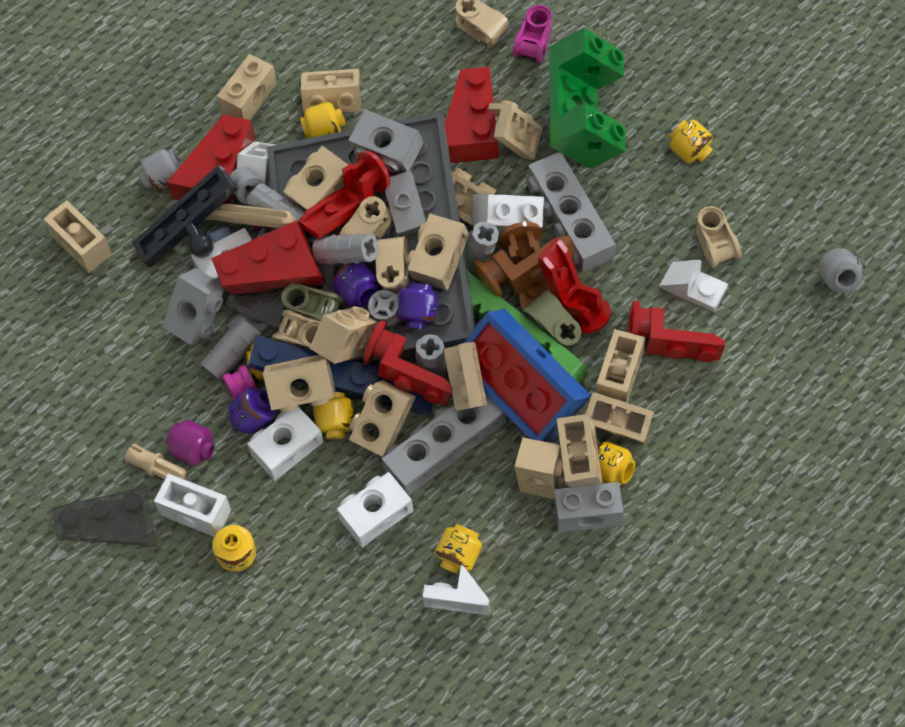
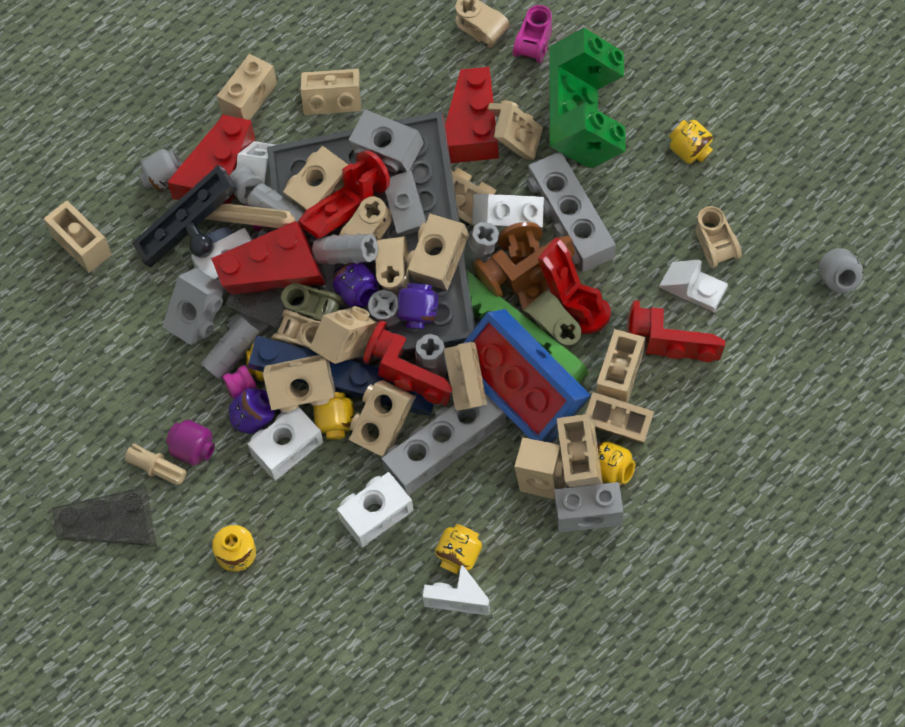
(192, 505): white brick -> none
(322, 120): yellow head -> none

